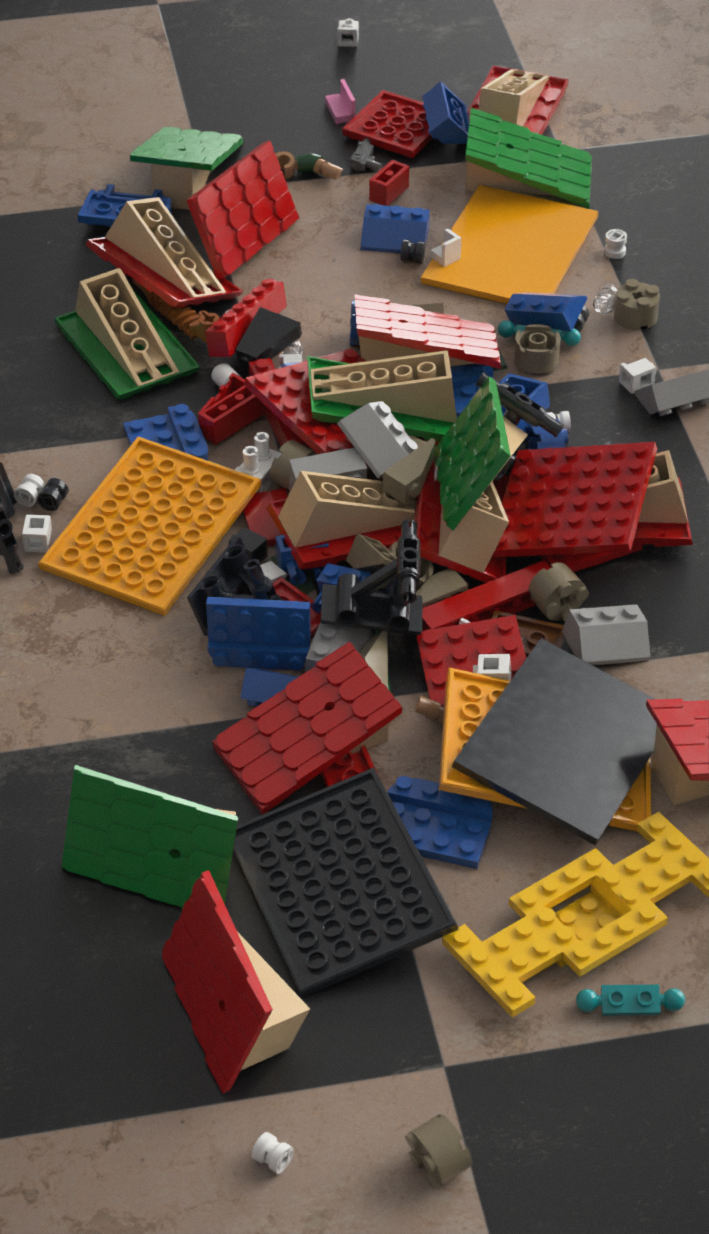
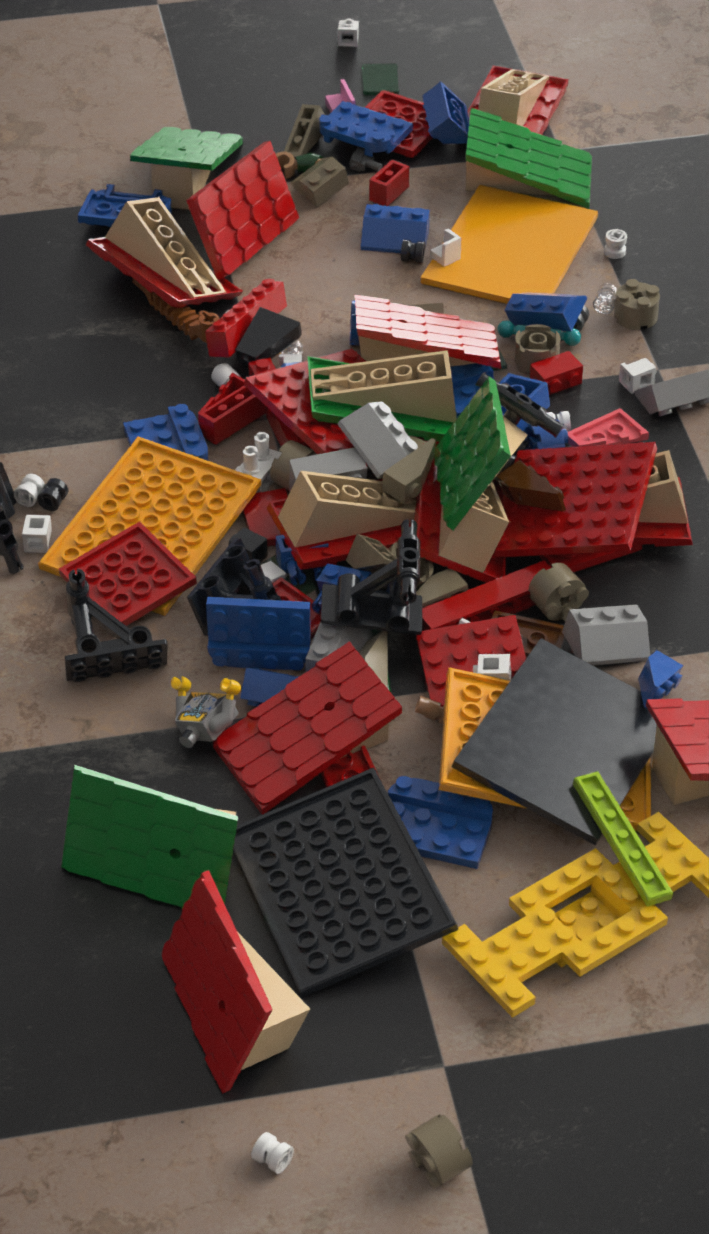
(123, 337): piece -> none
(126, 654): none -> black plate
(131, 574): none -> red plate
(204, 714): none -> torso
(305, 130): none -> dark tan slope
(321, 181): none -> dark tan slope
(364, 128): none -> blue plate
(380, 77): none -> clear green piece
(527, 488): none -> reddish brown slope
(558, 371): none -> red brick
(607, 430): none -> coral wing
(622, 839): none -> lime tile
(630, 1000): teal plate -> none
(659, 676): none -> blue slope

